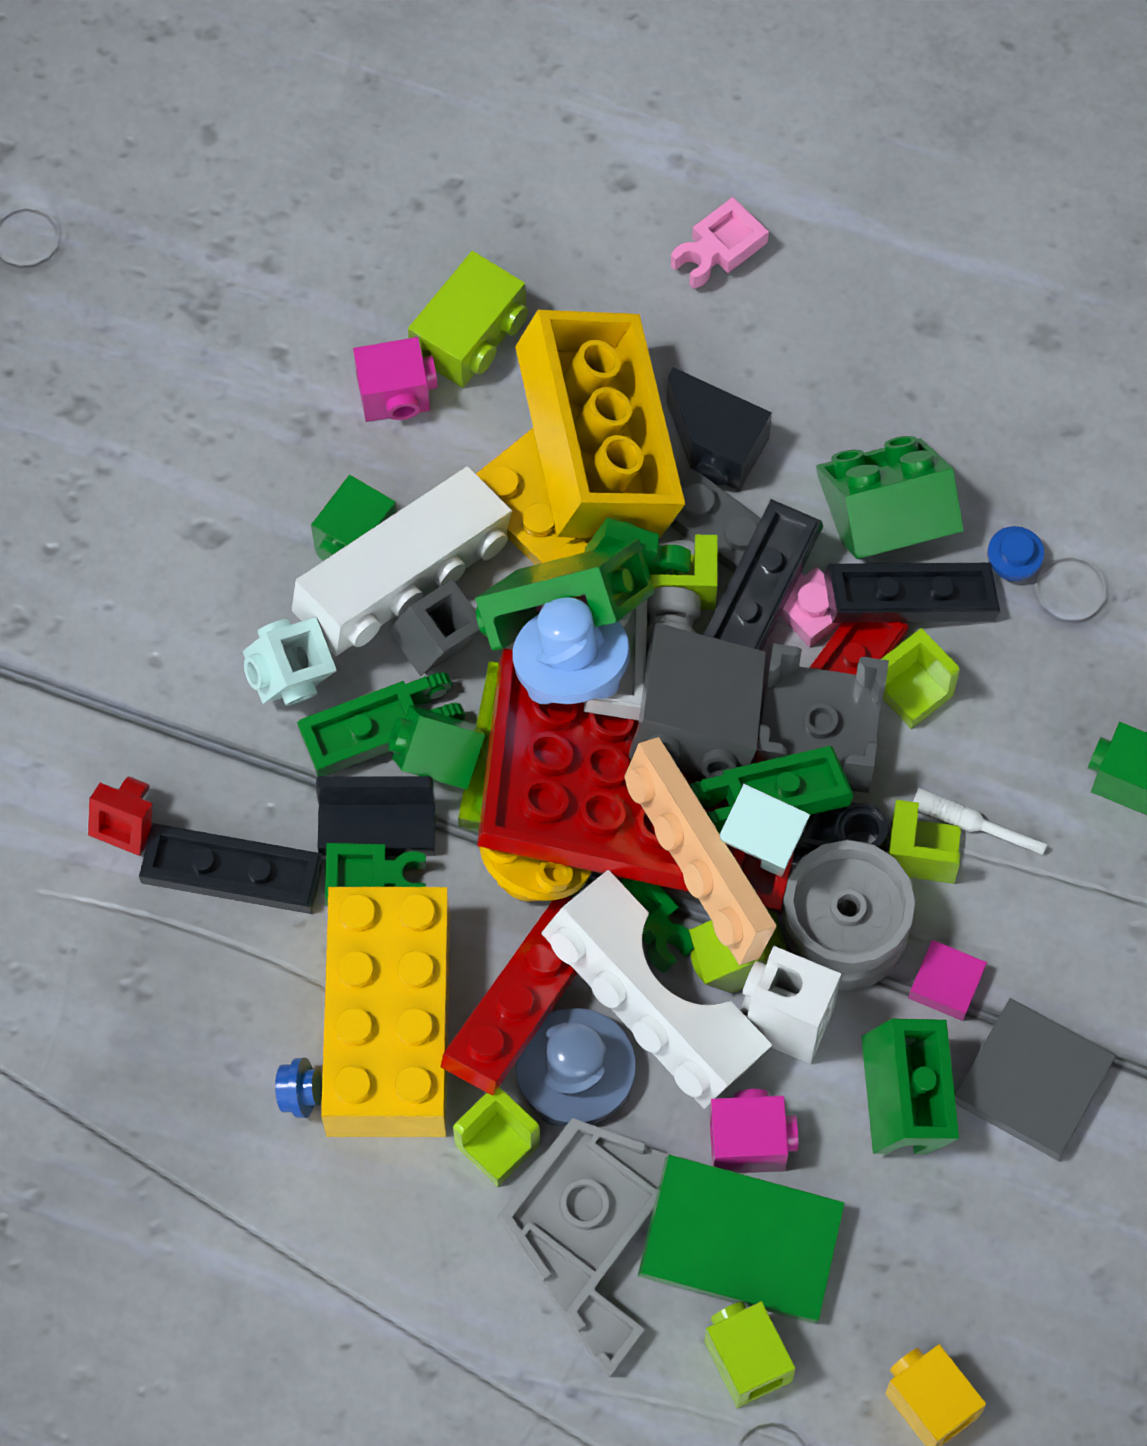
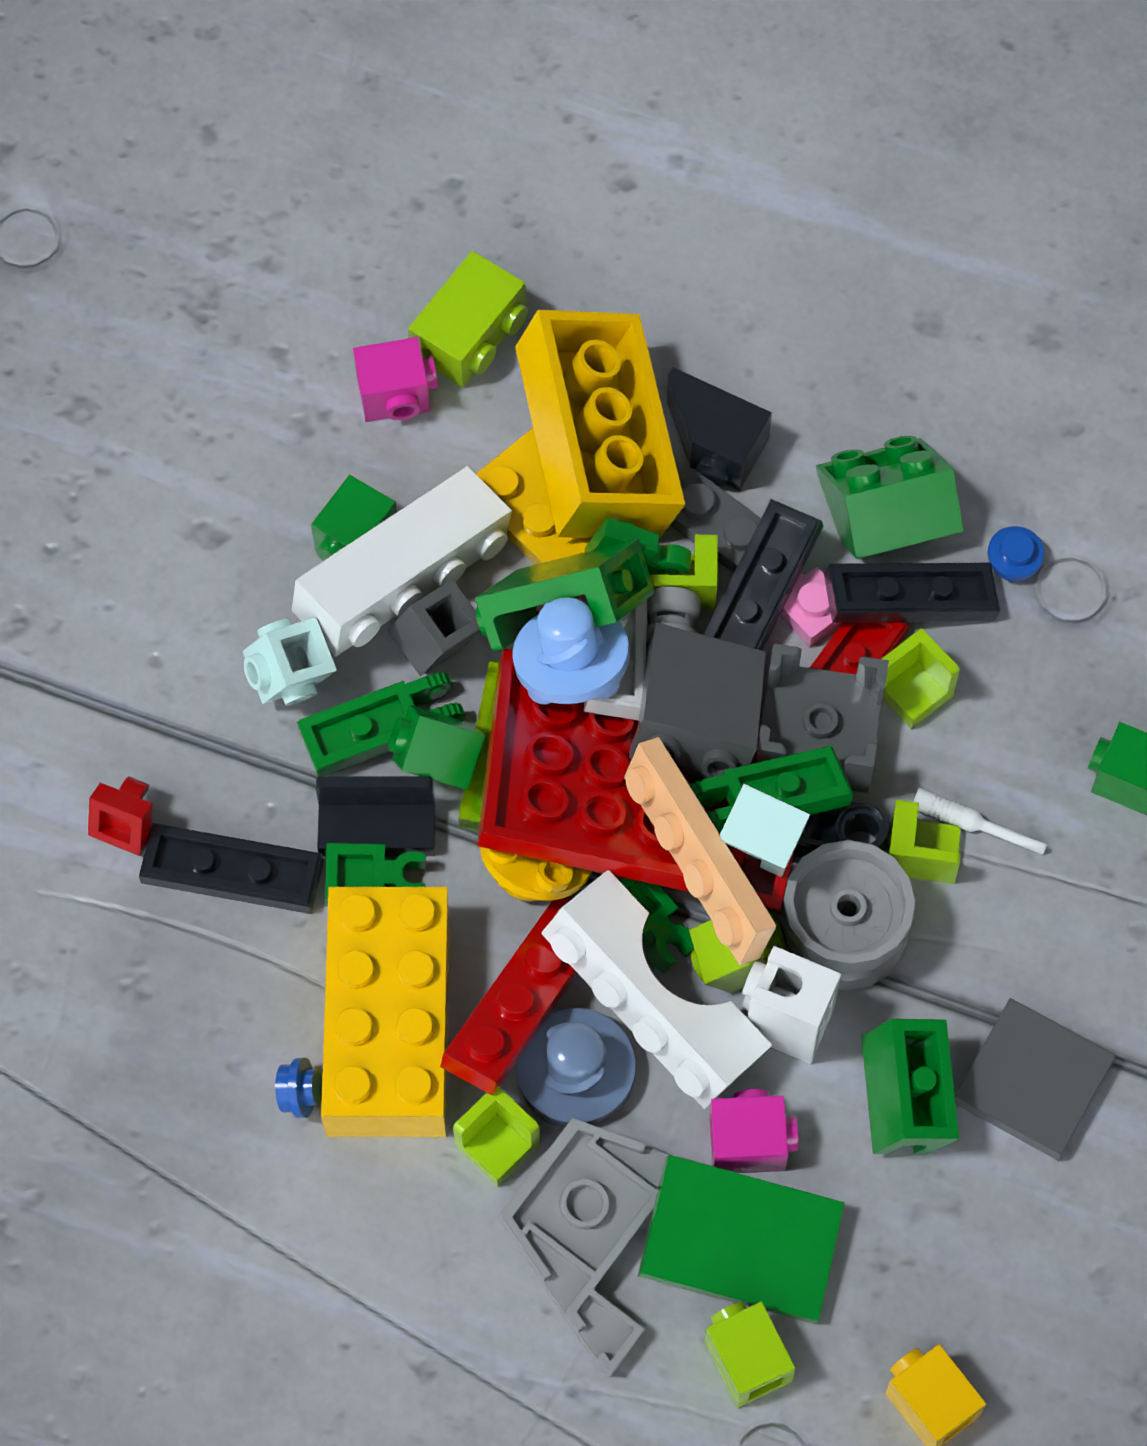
(722, 237): bright pink plate -> none
(947, 980): dark pink tile -> none

